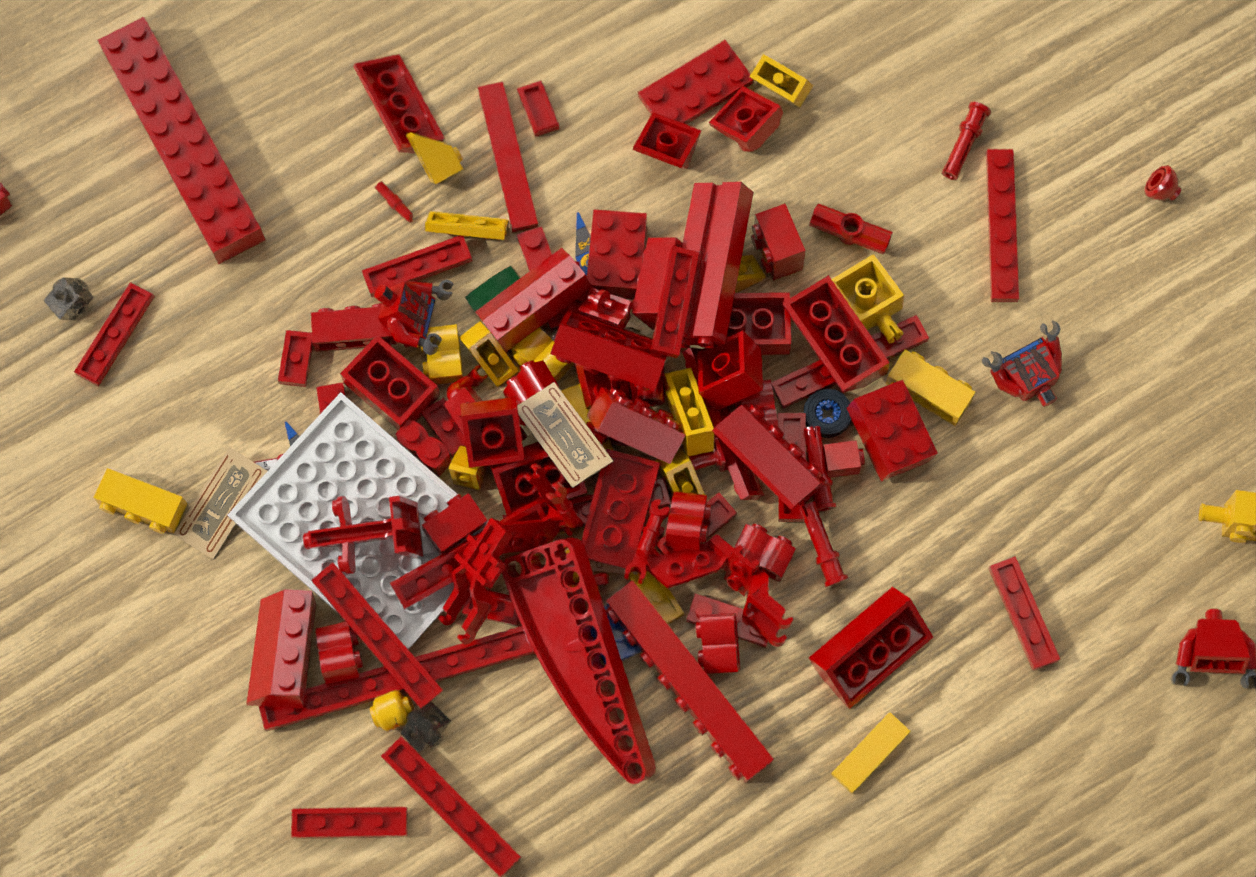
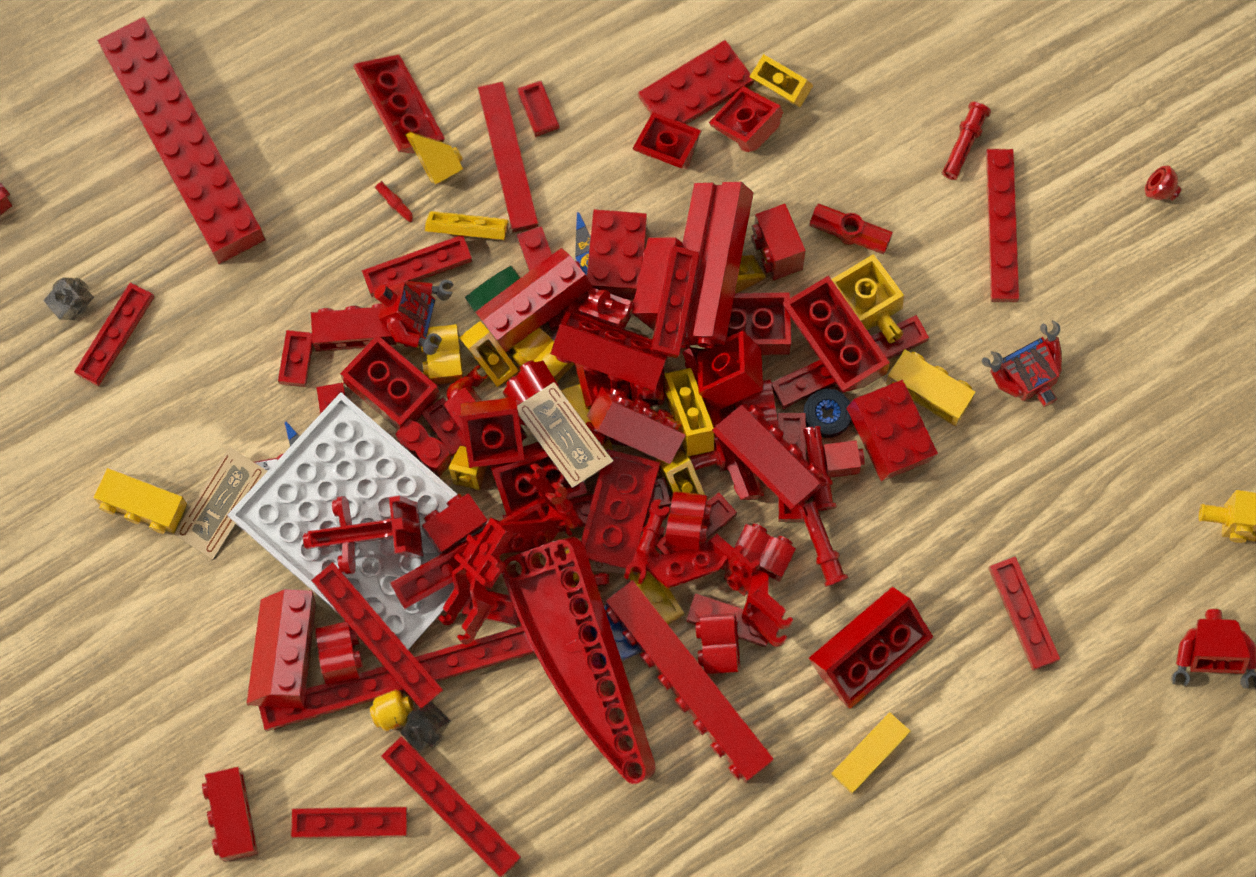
(230, 814): none -> red brick

